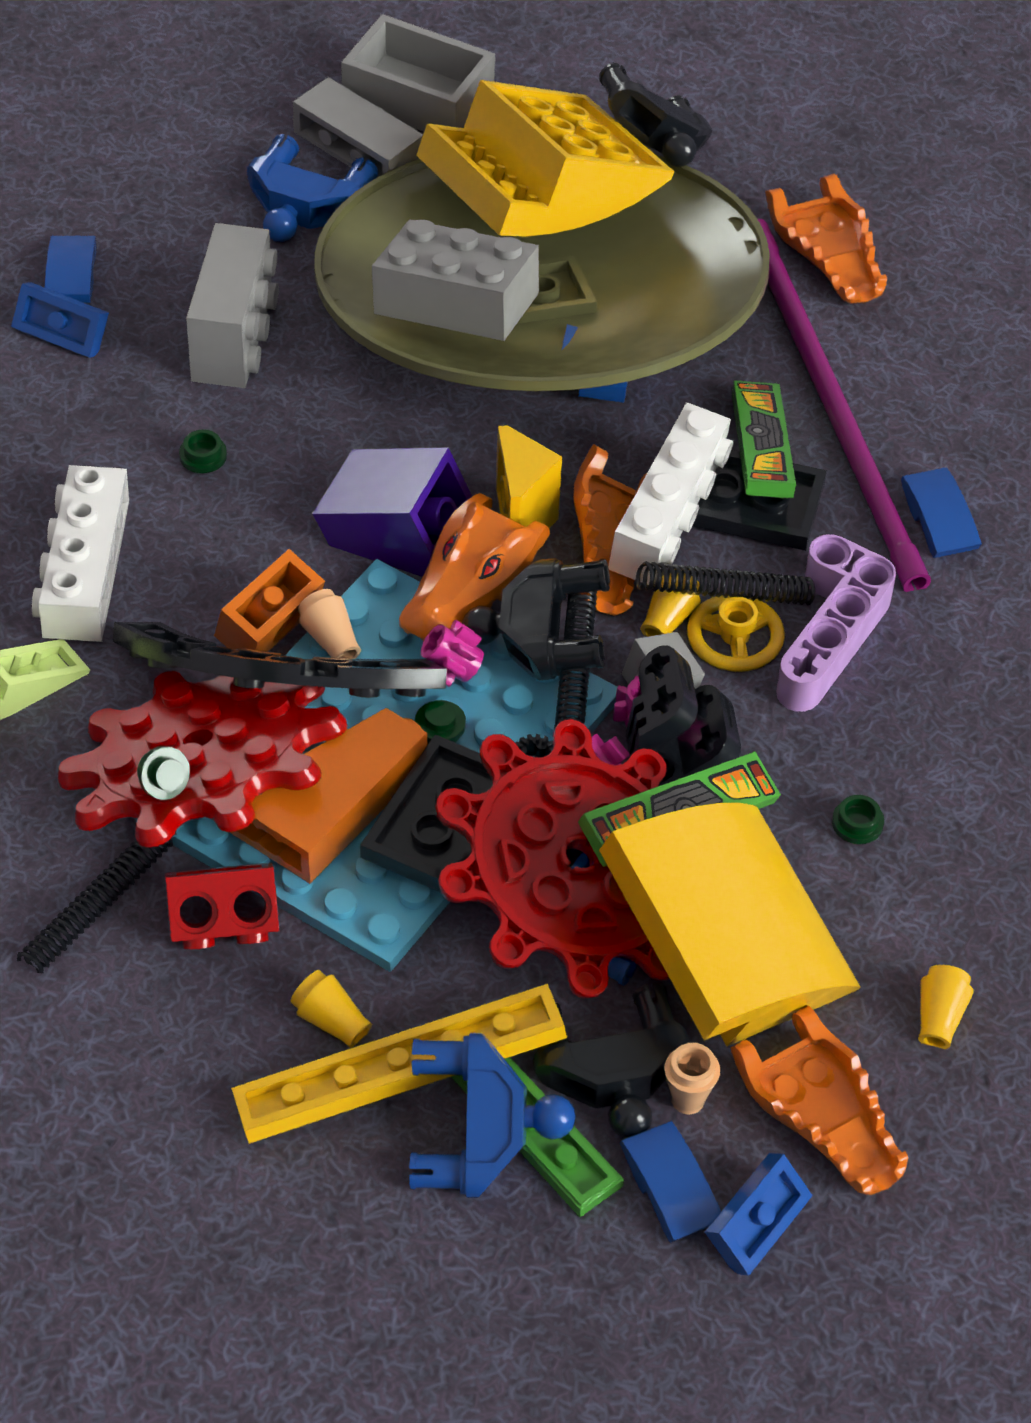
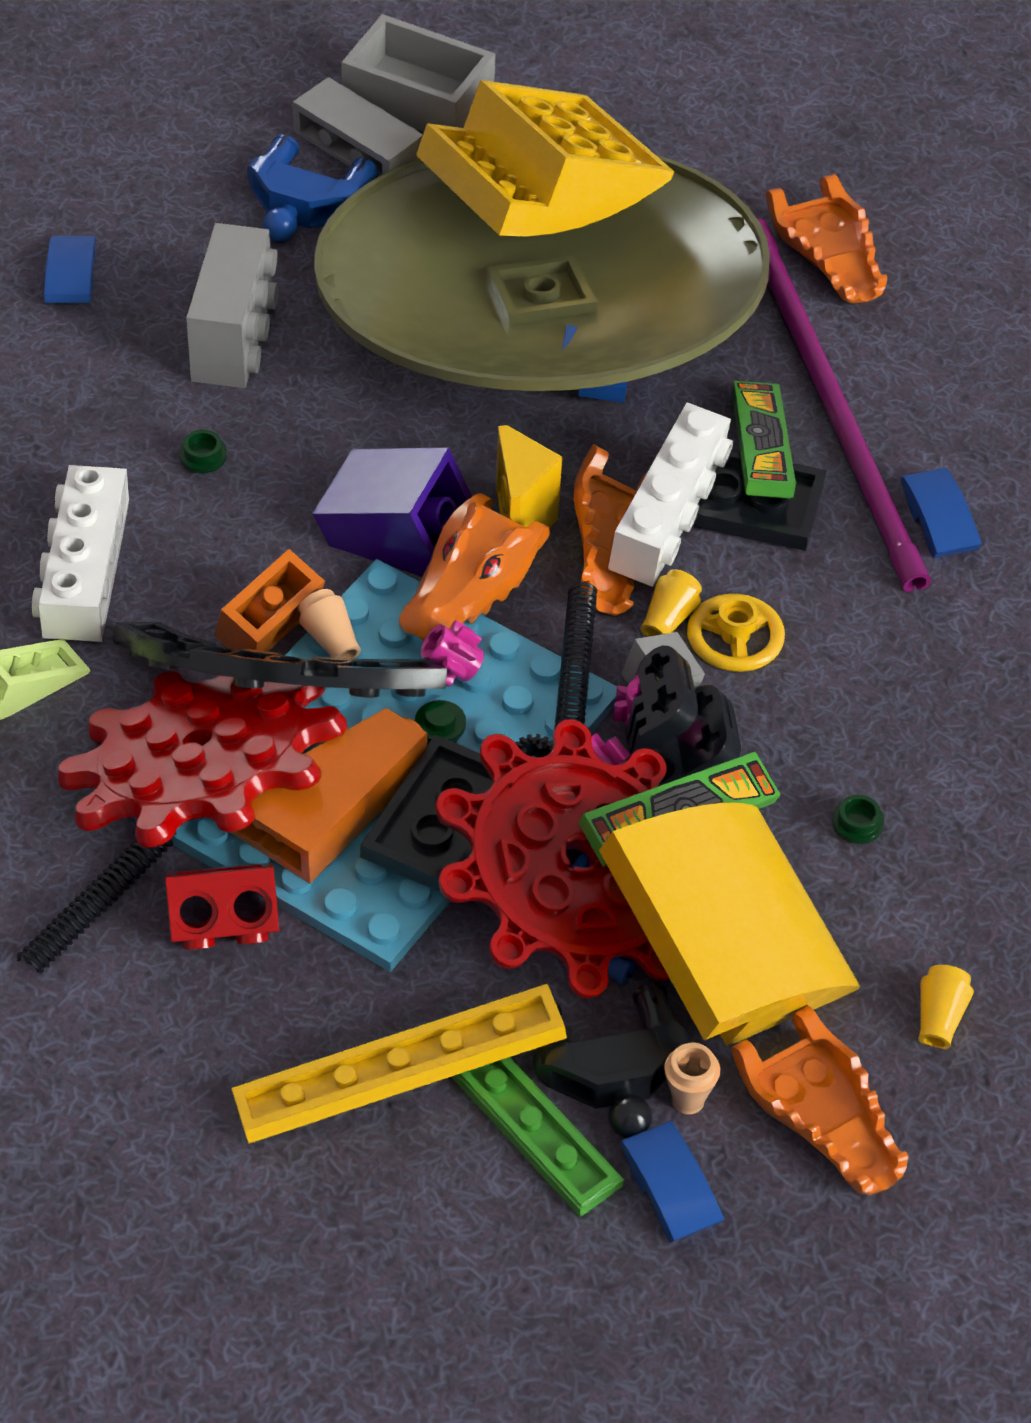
(59, 319): blue plate -> none
(163, 772): plate -> none
(329, 1007): yellow cone -> none
(456, 279): light grey piece -> none
(494, 1115): blue connector -> none
(532, 617): black connector -> none
(656, 122): black connector -> none
(737, 575): black piece -> none
(758, 1213): blue plate -> none
(857, 596): lavender beam -> none

